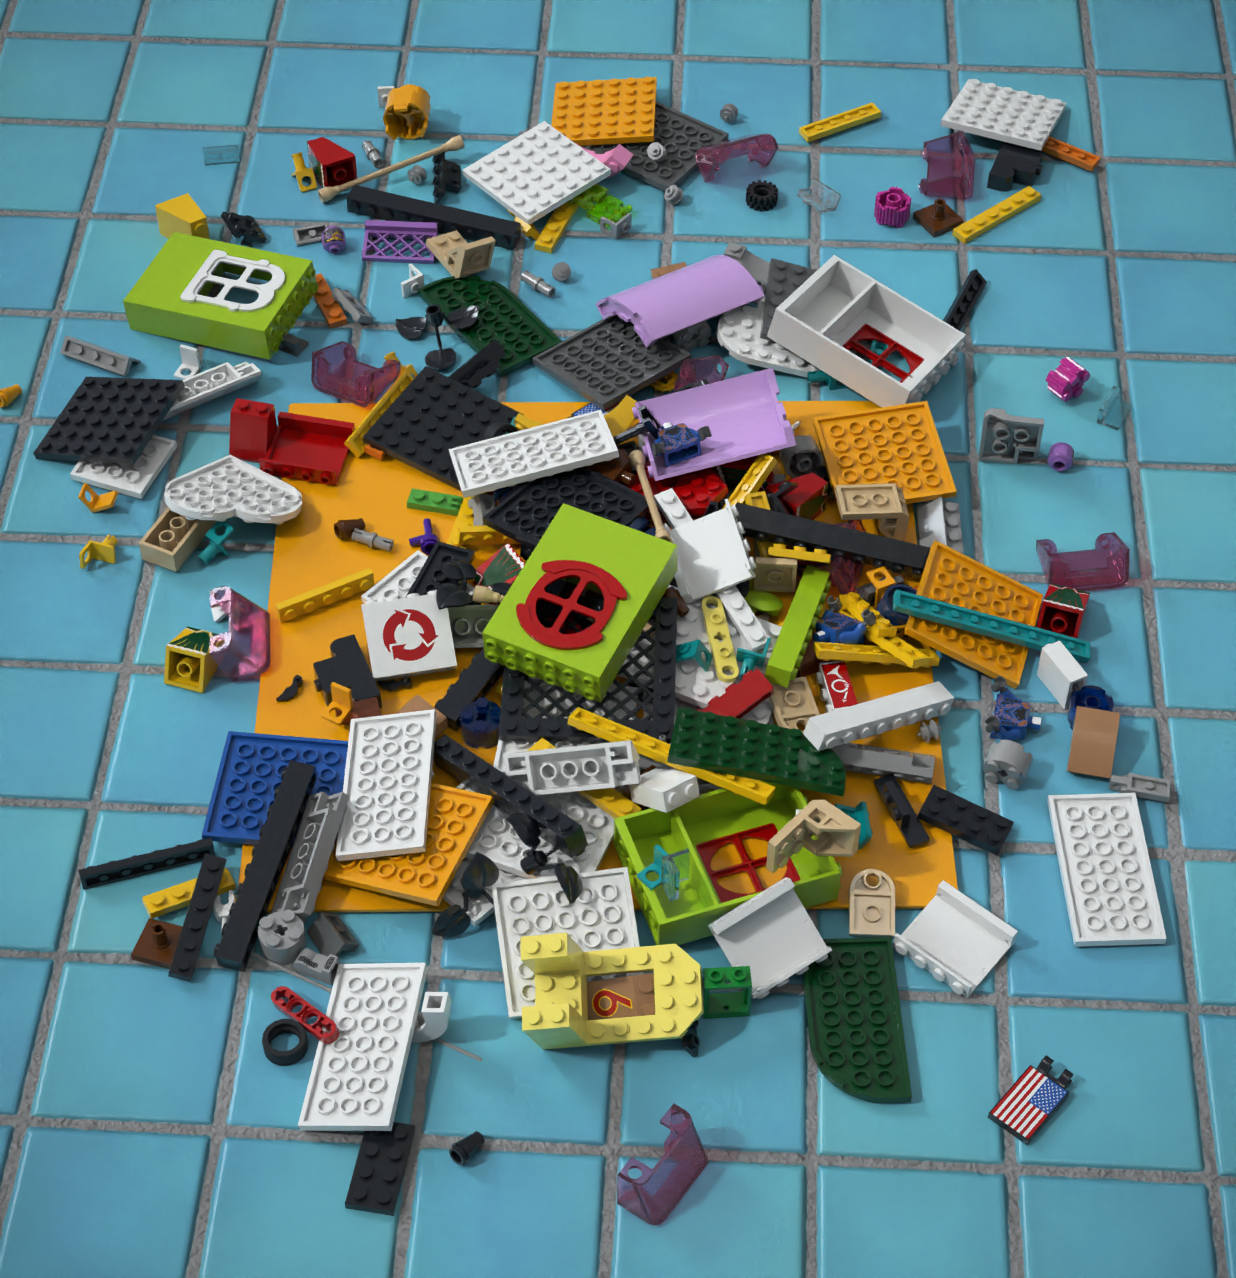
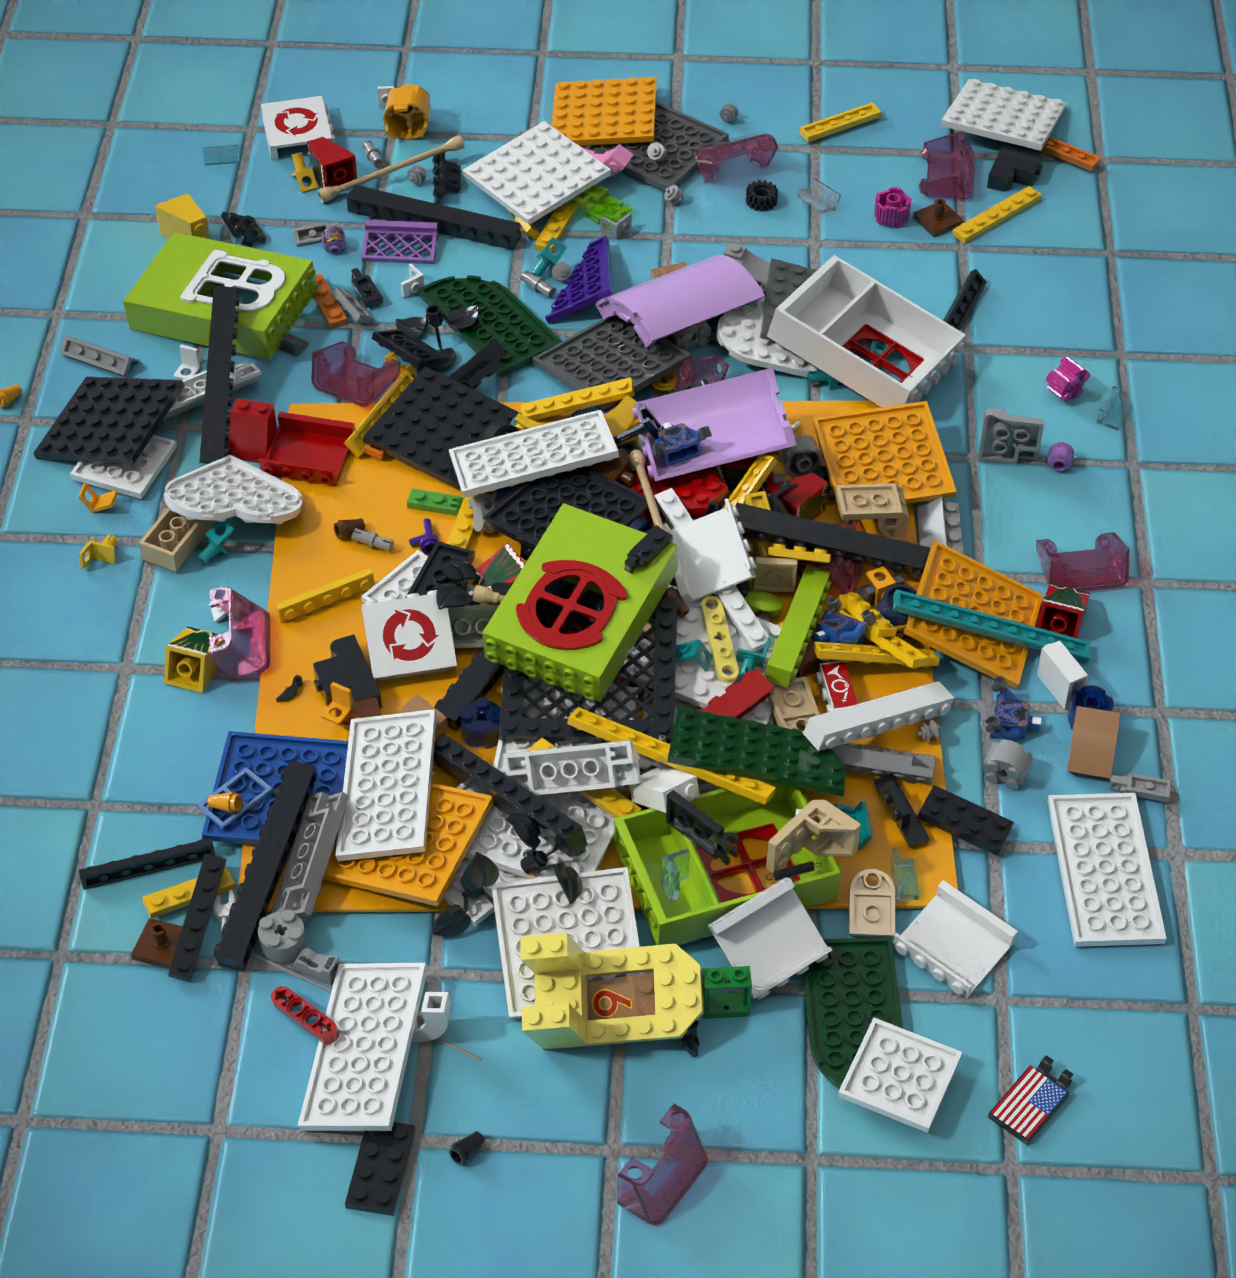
(218, 374): none -> black brick
(224, 788): none -> medium blue window
(228, 802): none -> light orange cone
(289, 1057): black tyre -> none
(295, 123): none -> white panel
(331, 935): dark grey panel -> none
(365, 289): none -> black hinge
(393, 685): black piece -> none
(410, 348): none -> black plate
(459, 256): tan bracket -> none
(481, 536): yellow plate -> none
(547, 259): none -> teal bracket
(578, 399): none -> yellow plate
(587, 283): none -> dark purple wing
(647, 548): none -> black hinge
(654, 867): teal bracket -> none
(700, 828): none -> black tile
(794, 870): none -> black piece
(900, 1075): none -> white plate
(904, 877): none -> clear light blue panel

